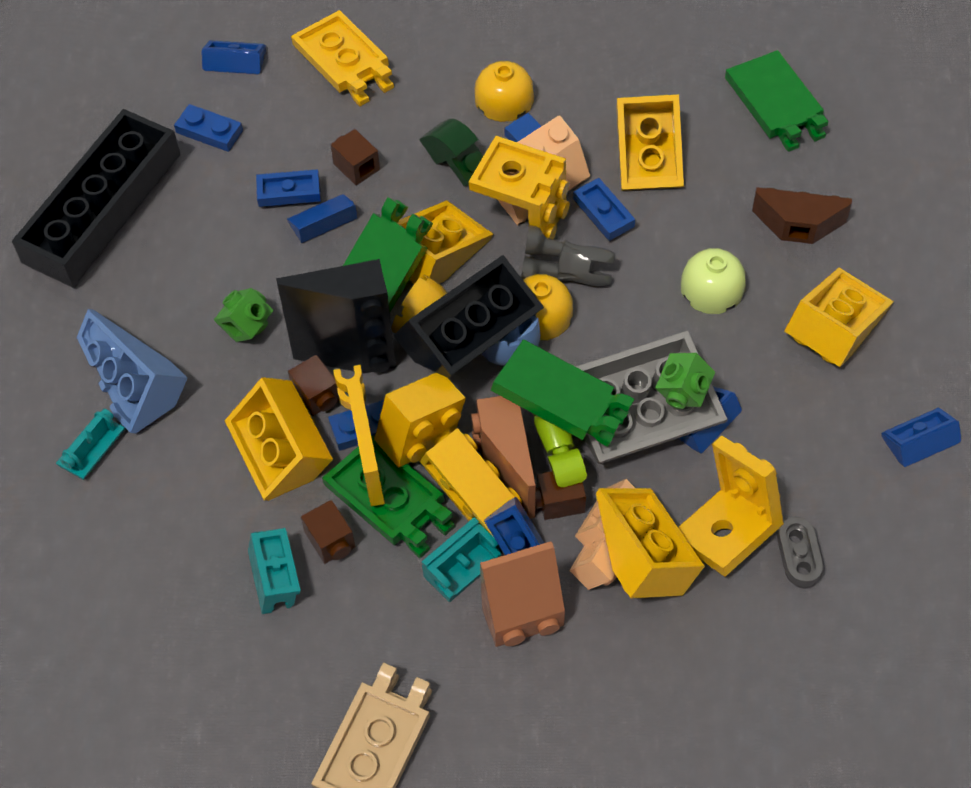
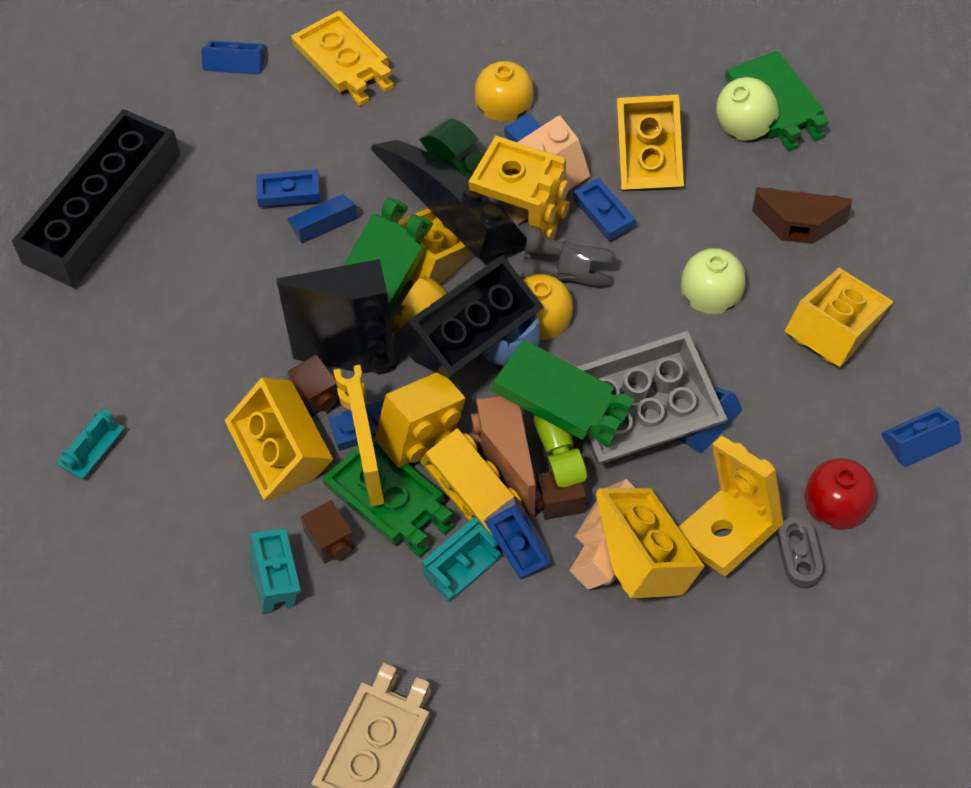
(133, 374): medium blue wedge -> none
(208, 127): blue plate -> none
(244, 314): bright green brick -> none
(355, 156): reddish brown brick -> none
(447, 194): none -> black wedge
(522, 595): nougat slope -> none
(685, 380): bright green brick -> none
(746, 108): none -> yellowish green cylinder
(840, 493): none -> red cylinder

